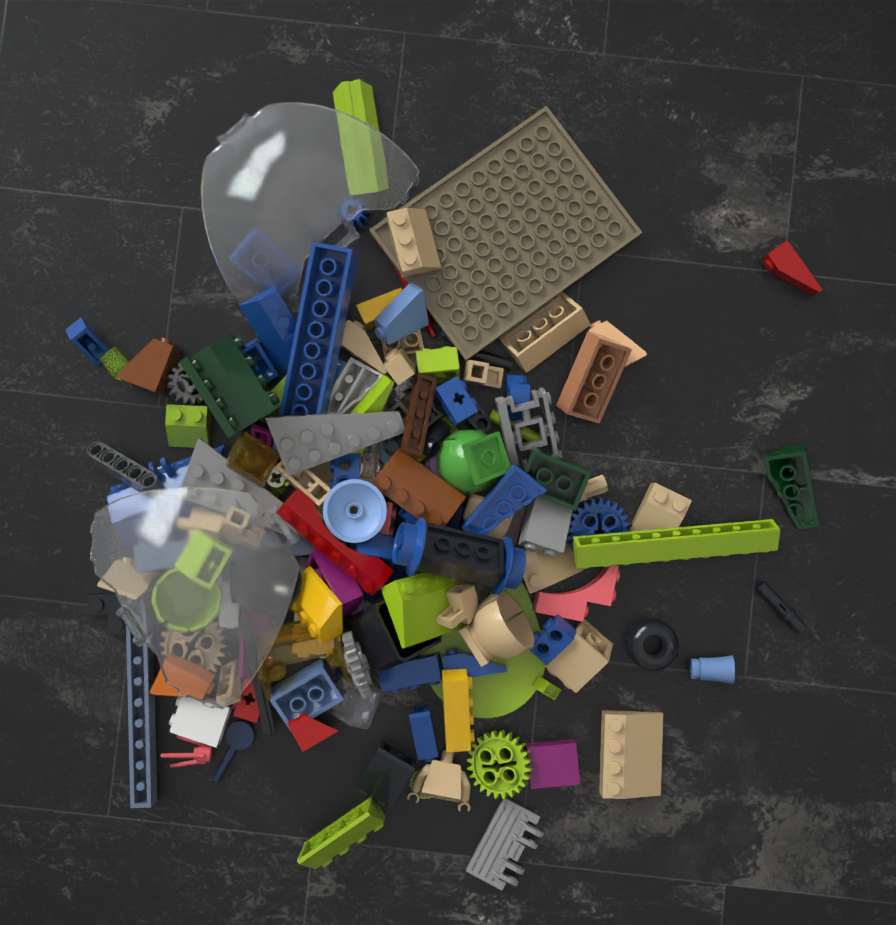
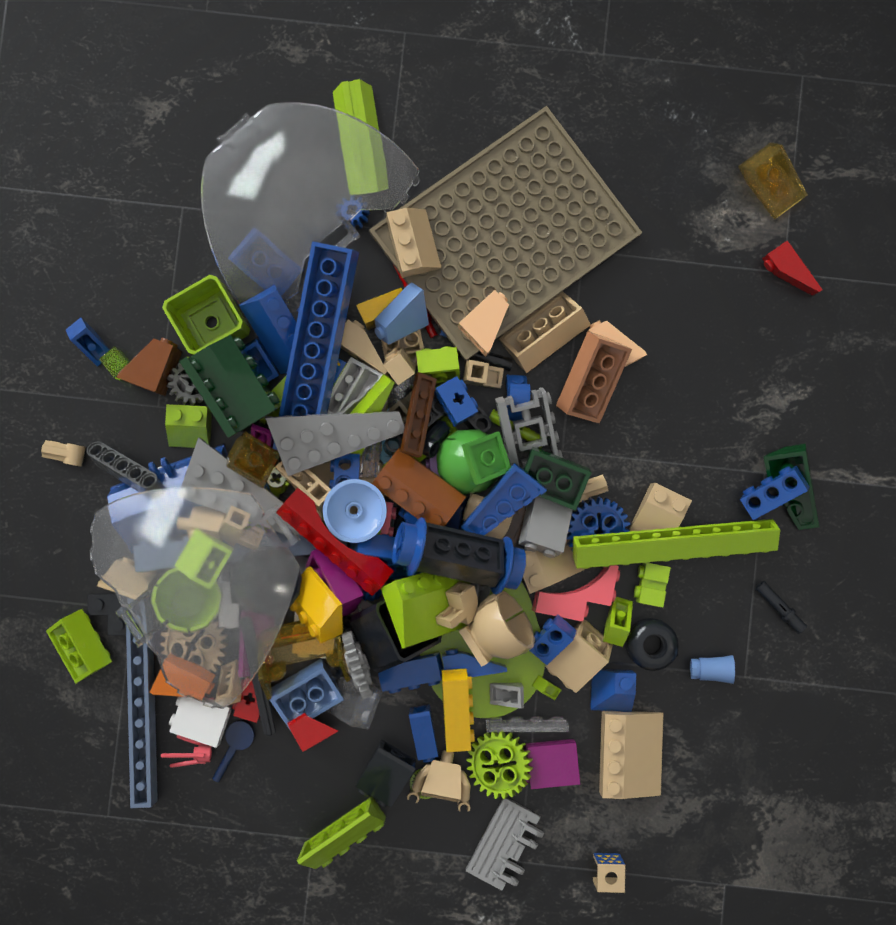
(67, 453): none -> tan piece
(79, 645): none -> lime slope
(195, 305): none -> lime plate
(484, 321): none -> light nougat slope
(507, 694): none -> light grey slope
(536, 724): none -> clear plate
(609, 863): none -> tan piece
(613, 690): none -> blue slope
(618, 622): none -> lime slope
(652, 584): none -> lime brick
(769, 501): none -> blue brick
(773, 179): none -> clear yellow slope

